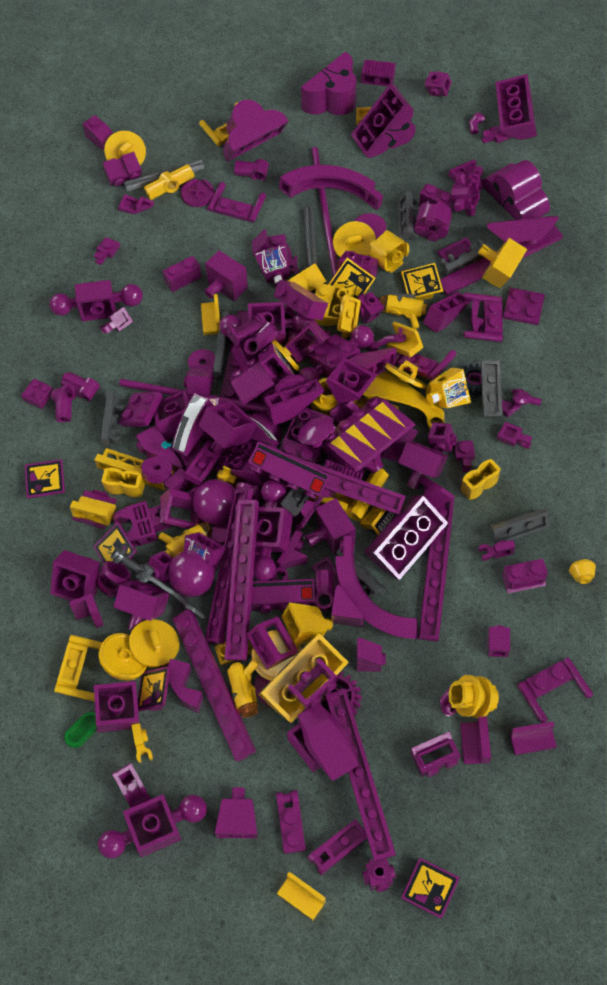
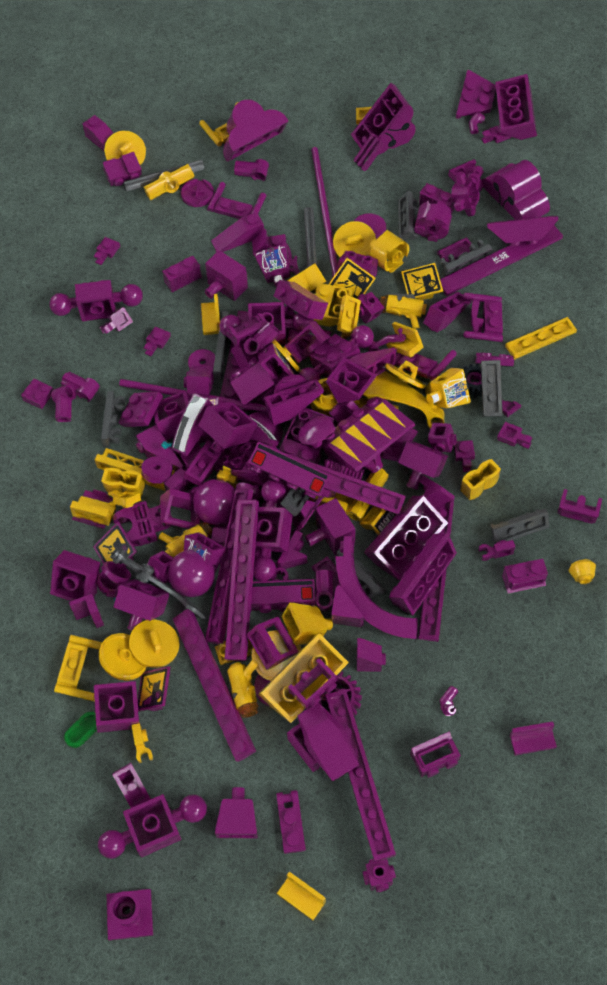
(44, 478): piece -> none
(125, 499): none -> yellow plate
(133, 205): magenta slope -> none
(136, 923): none -> magenta plant
(157, 338): none -> magenta plate
(178, 679): magenta brick -> none
(239, 233): none -> magenta slope
(330, 177): magenta arch -> none
(331, 89): magenta brick -> none
(338, 846): magenta plate -> none
(367, 150): none -> magenta tile
(378, 72): magenta brick -> none
(423, 573): none -> magenta slope
(430, 888): piece -> none
(438, 83): magenta brick -> none
(473, 696): yellow piece -> none
(476, 95): none -> magenta wing
(476, 742): magenta panel -> none
(498, 641): magenta brick -> none
(502, 262): yellow brick -> none
(505, 360): none -> magenta plate
(522, 398): magenta rock -> none
(524, 306): magenta plate -> none
(540, 338): none -> yellow tile
(549, 680): magenta plate -> none
(578, 509): none -> magenta window

